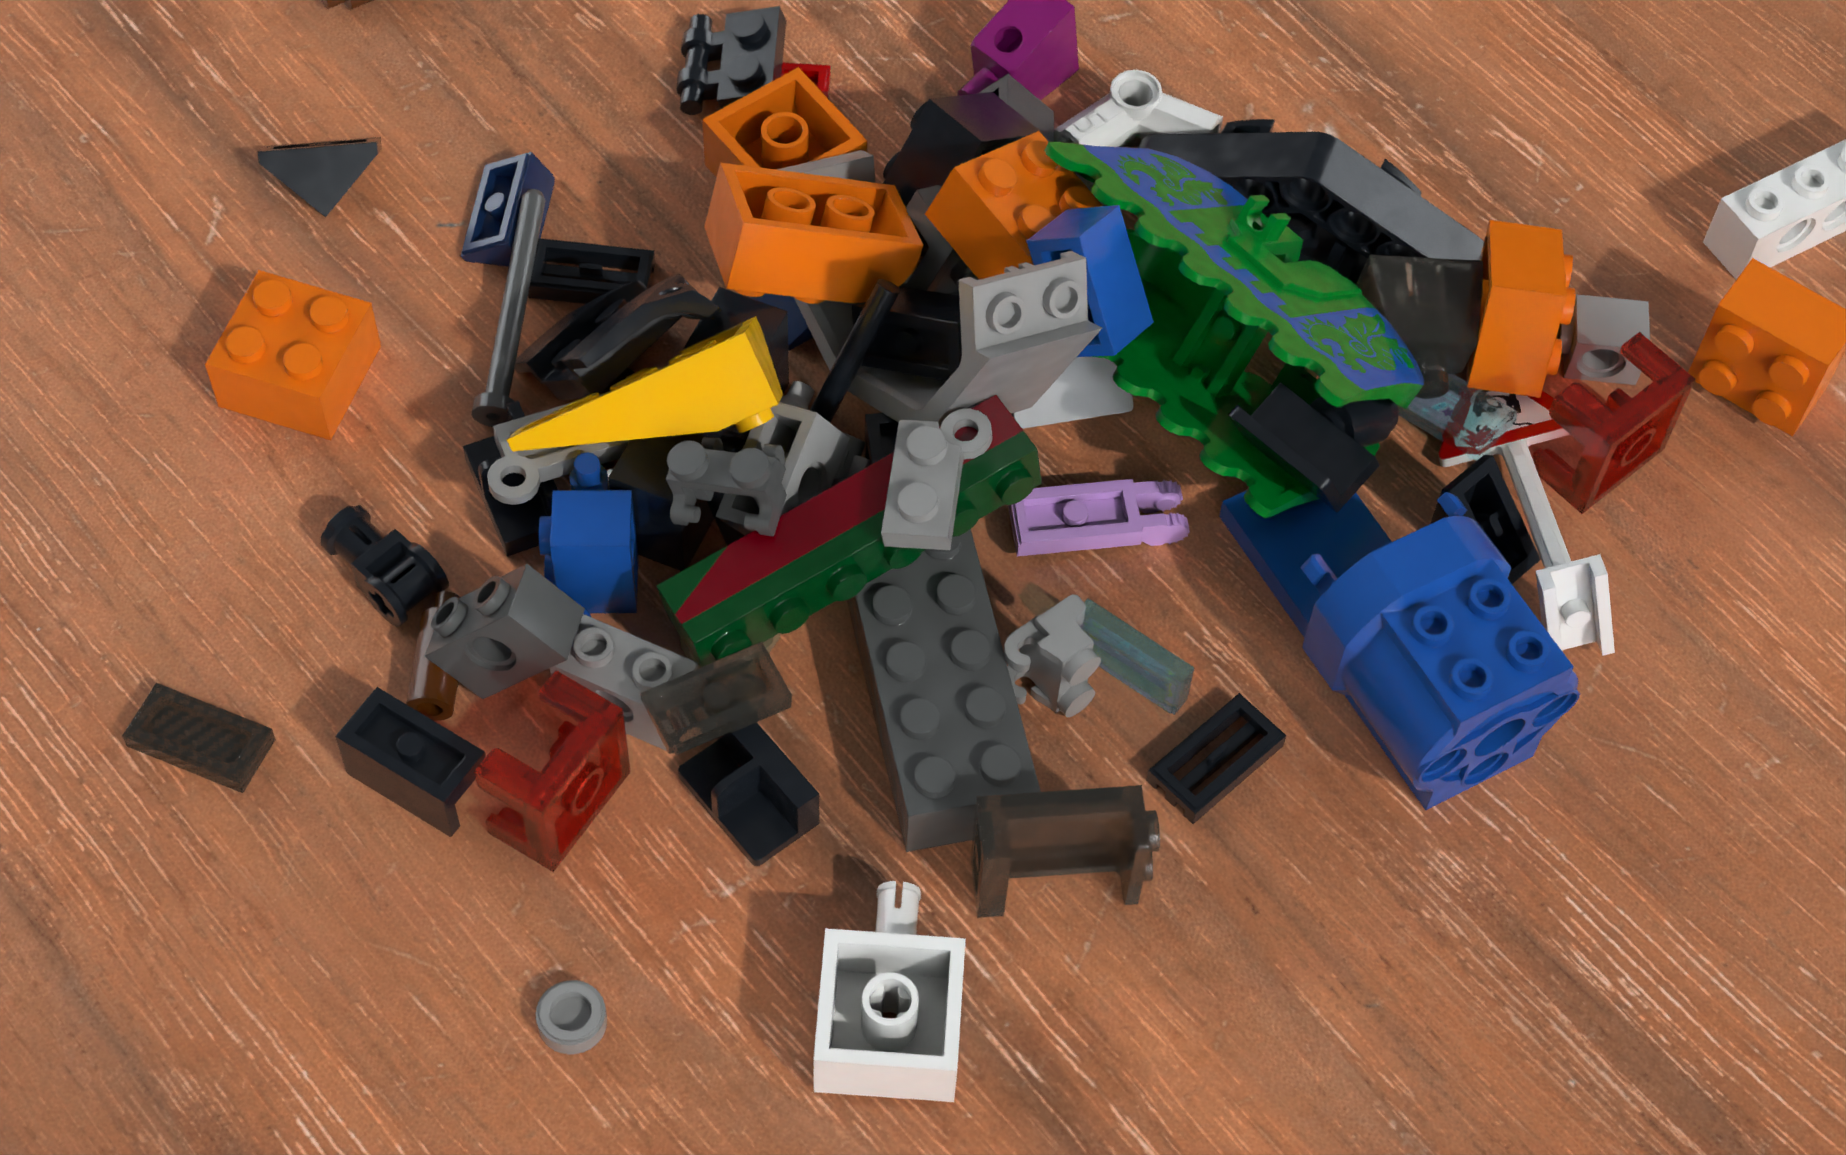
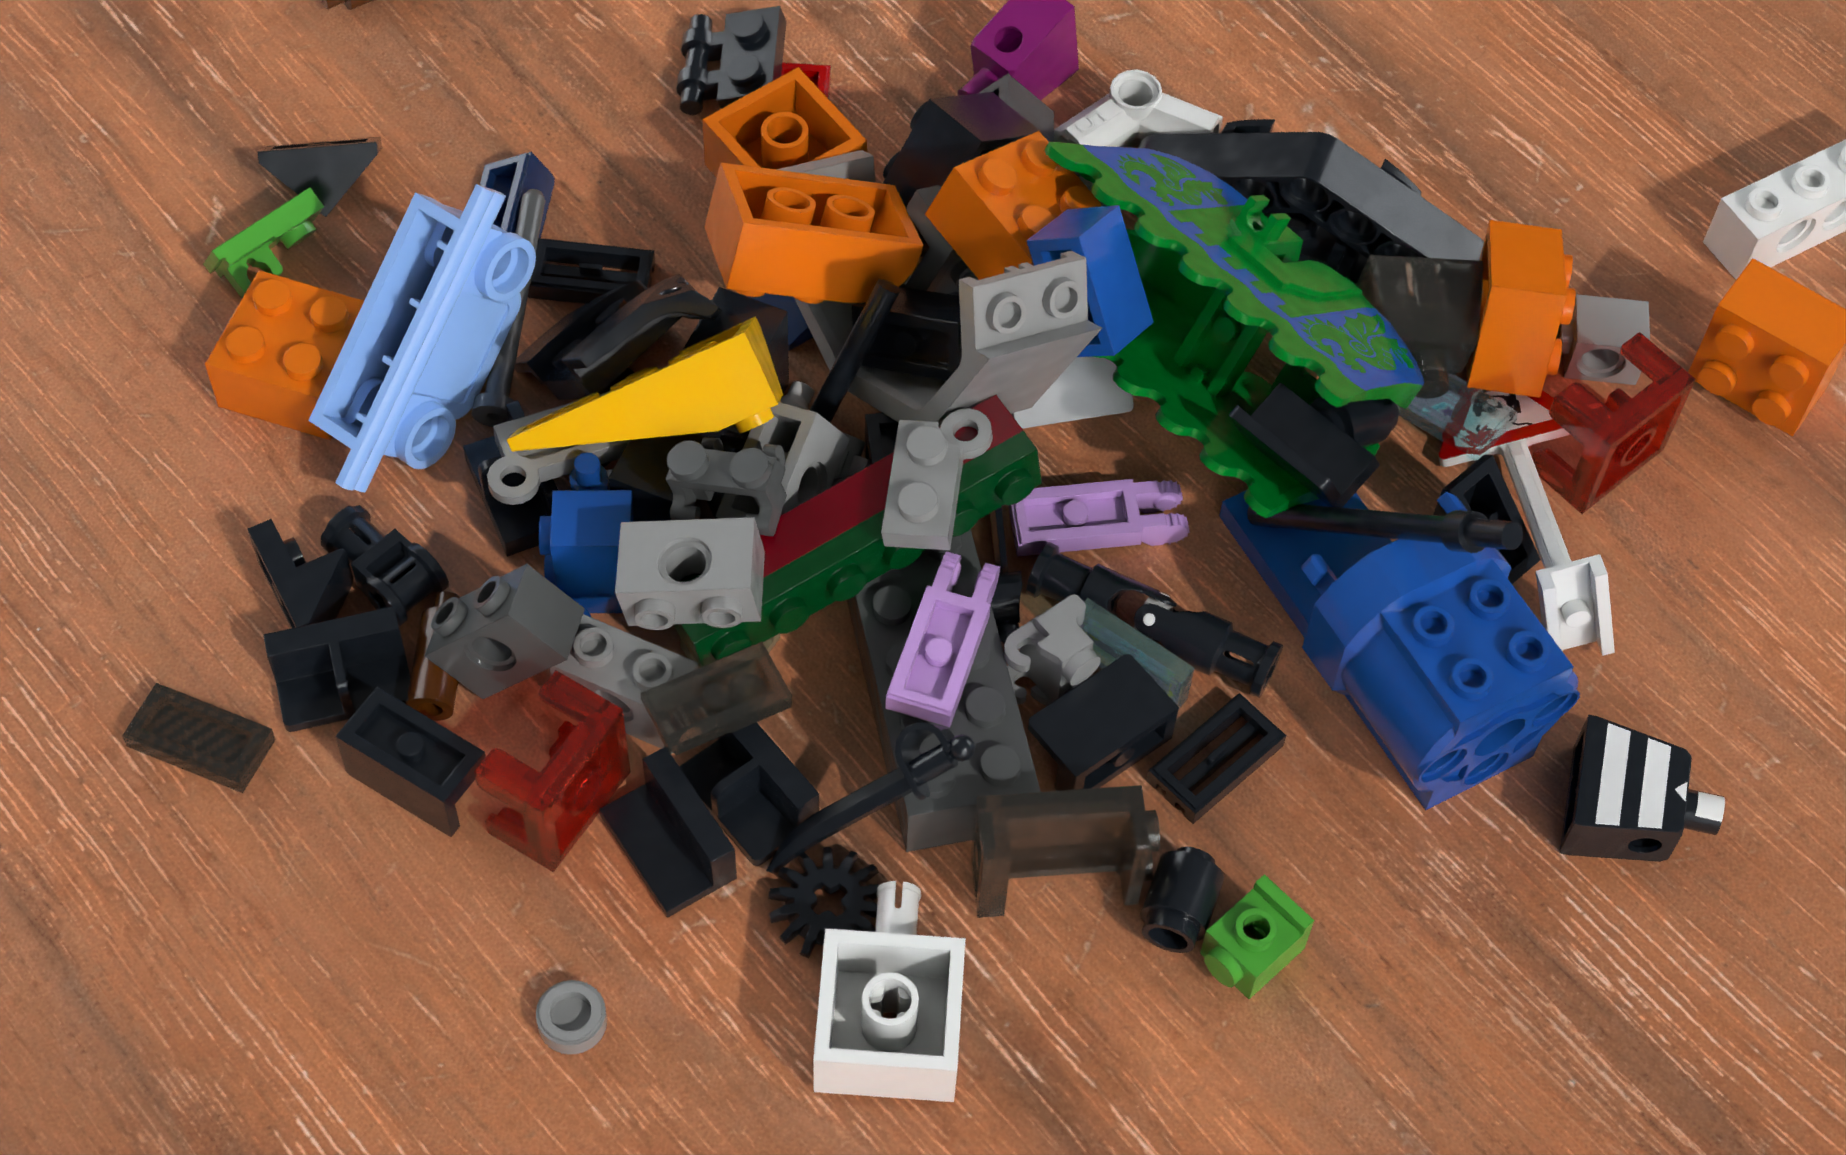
(253, 245): none -> bright green plate
(304, 590): none -> black slope
(335, 665): none -> black panel
(425, 335): none -> light blue brick
(661, 553): none -> light grey brick
(671, 836): none -> black panel
(801, 899): none -> black gear
(909, 777): none -> black sword
(942, 645): none -> lavender hinge
(1007, 594): none -> black sword
(1105, 725): none -> black panel
(1181, 899): none -> black brick
(1193, 636): none -> black piece
(1273, 920): none -> bright green brick
(1457, 530): none -> black bar
(1631, 796): none -> black torso

